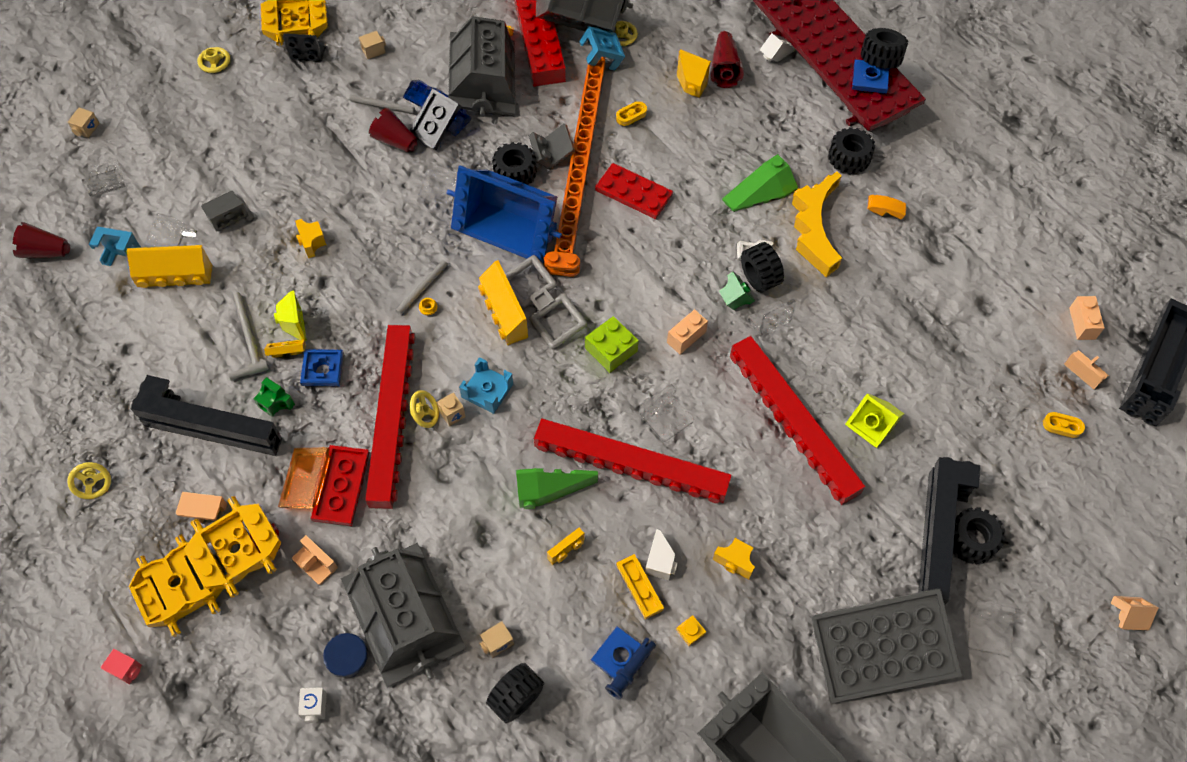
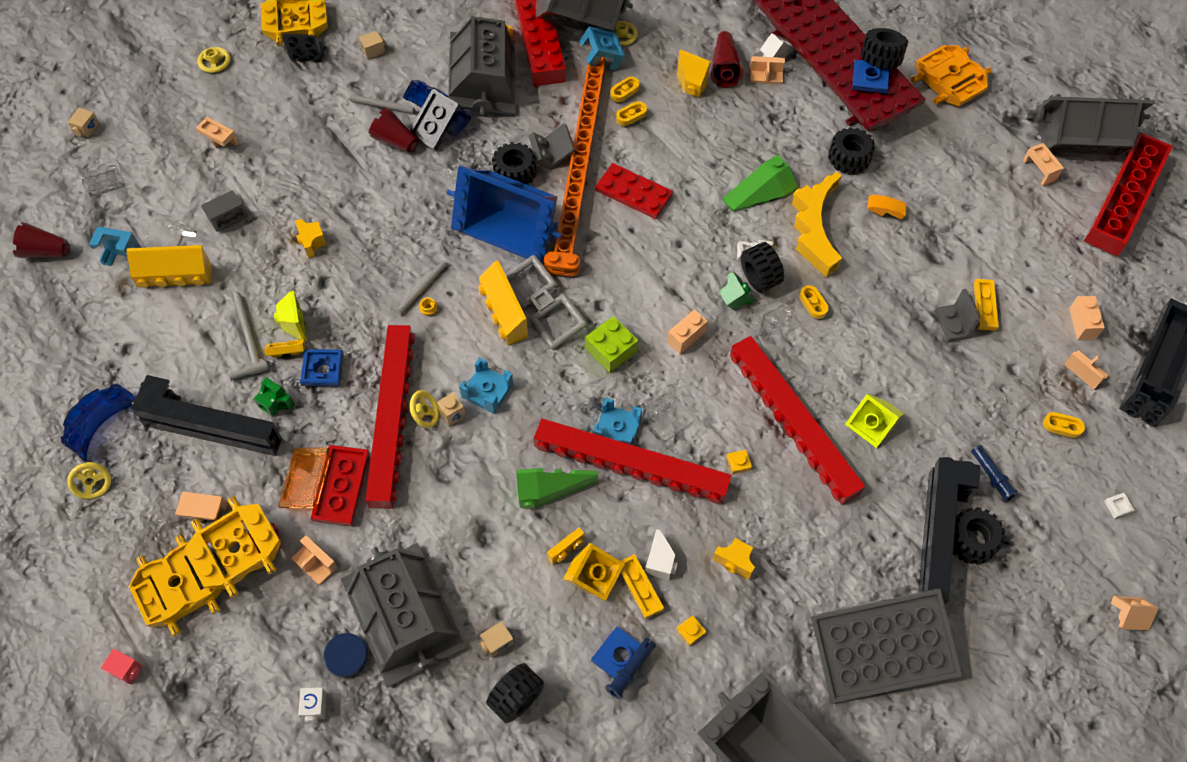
(90, 414): none -> clear blue windscreen
(216, 132): none -> light nougat panel
(594, 571): none -> yellow slope
(618, 423): none -> dark azure panel
(622, 90): none -> yellow plate
(739, 461): none -> yellow plate
(766, 70): none -> light nougat panel
(814, 303): none -> yellow plate
(936, 73): none -> light orange piece
(958, 319): none -> dark grey bracket
(986, 304): none -> yellow plate
(998, 480): none -> dark blue pin
(1045, 161): none -> light nougat panel
(1089, 124): none -> dark grey piece
(1119, 505): none -> white tile
(1128, 194): none -> red brick

